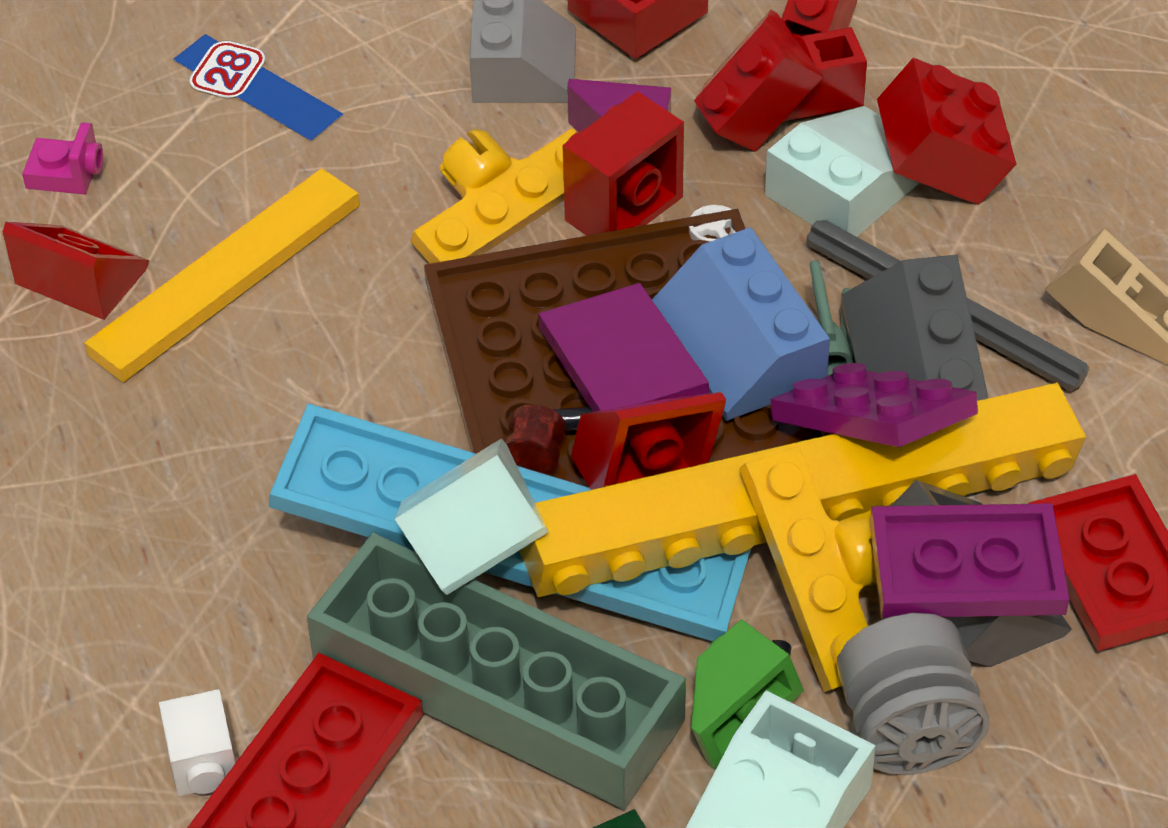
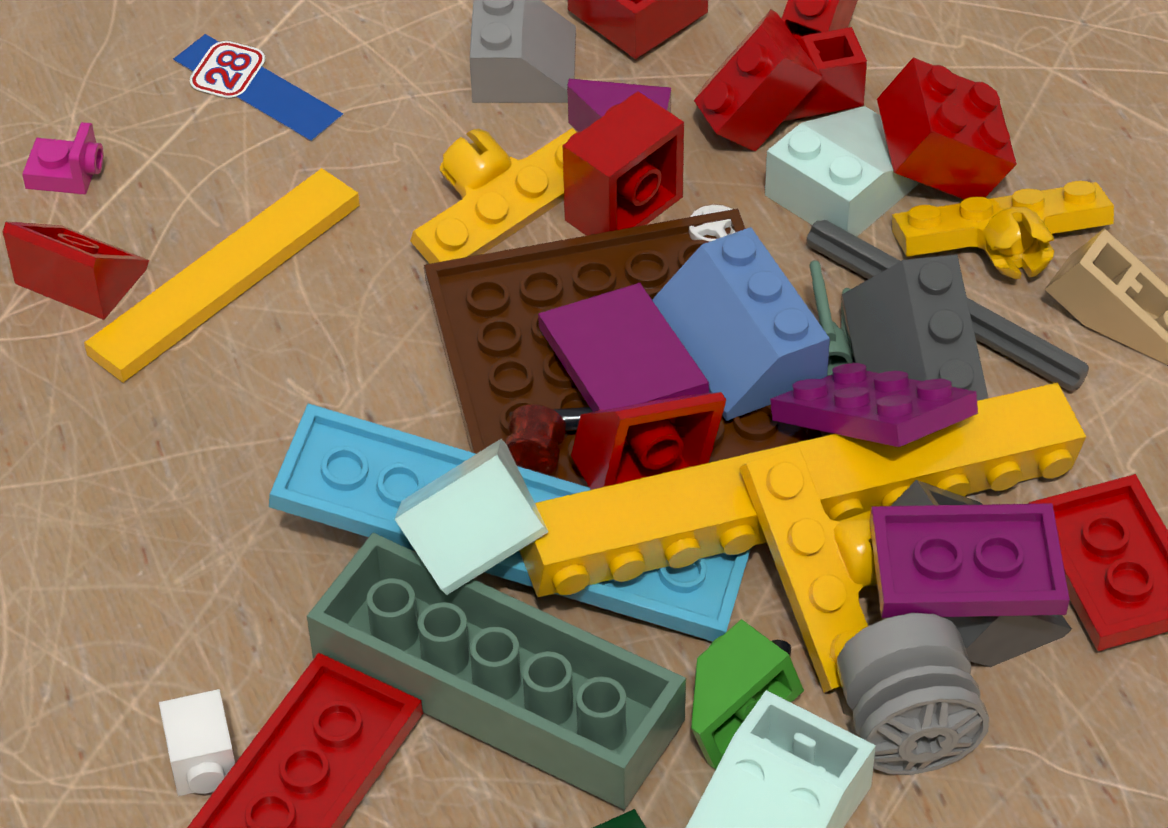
(1009, 228): none -> yellow plate

